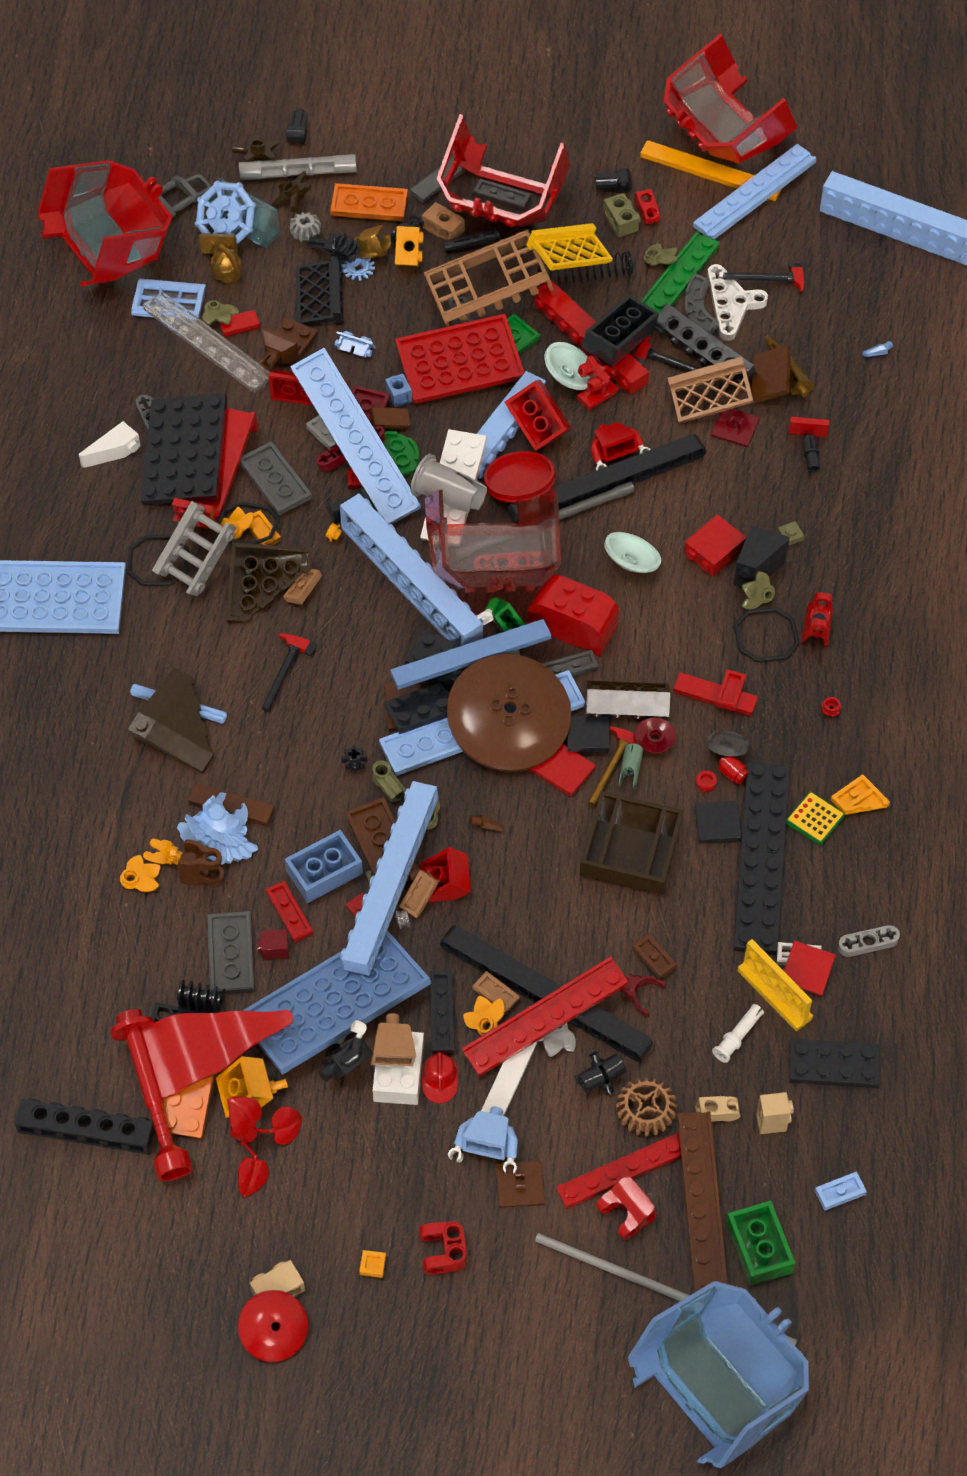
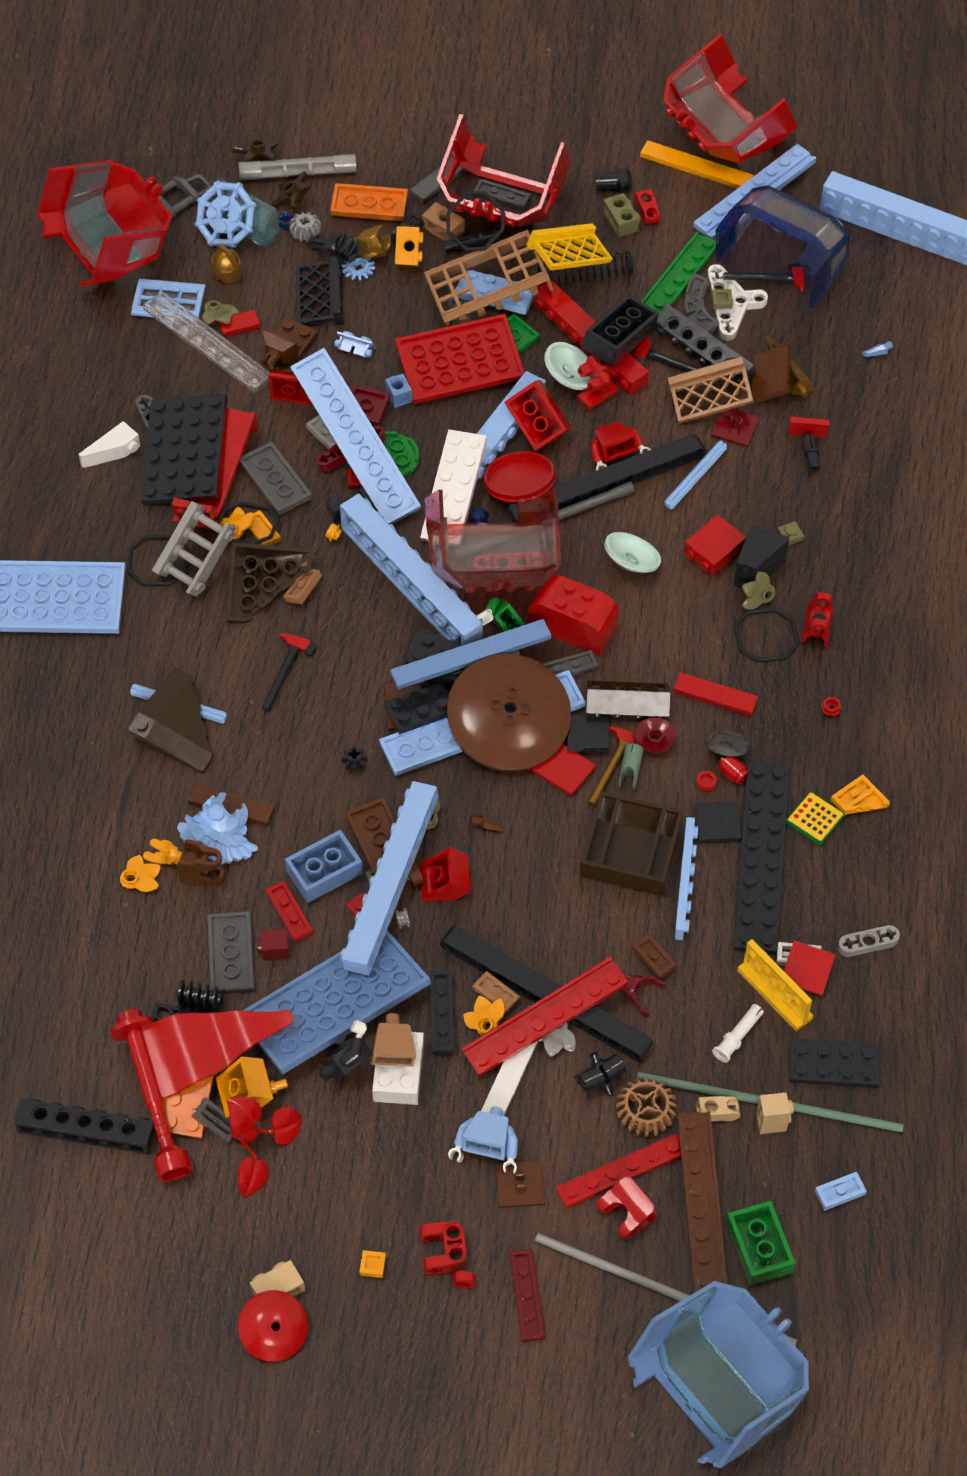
(201, 1109): none -> dark grey tile
(210, 242): pearl gold plate -> none
(284, 216): none -> clear blue bush
(297, 129): black piece -> none
(388, 782): olive piece -> none
(390, 417): reddish brown tile -> none
(419, 893): medium nougat plate -> none
(439, 1078): red piece -> none
(457, 203): none -> black piece
(458, 489): light grey piece -> none
(464, 1279): none -> red tile
(479, 516): none -> clear blue bush
(485, 284): none -> light blue plate
(526, 1295): none -> dark red tile
(656, 255): olive plate -> none
(686, 887): none -> light blue plate
(694, 476): none -> light blue axle
(722, 298): none -> olive plate
(730, 690): red tile -> none
(797, 1107): none -> sand green piece
(824, 233): none -> clear blue windscreen

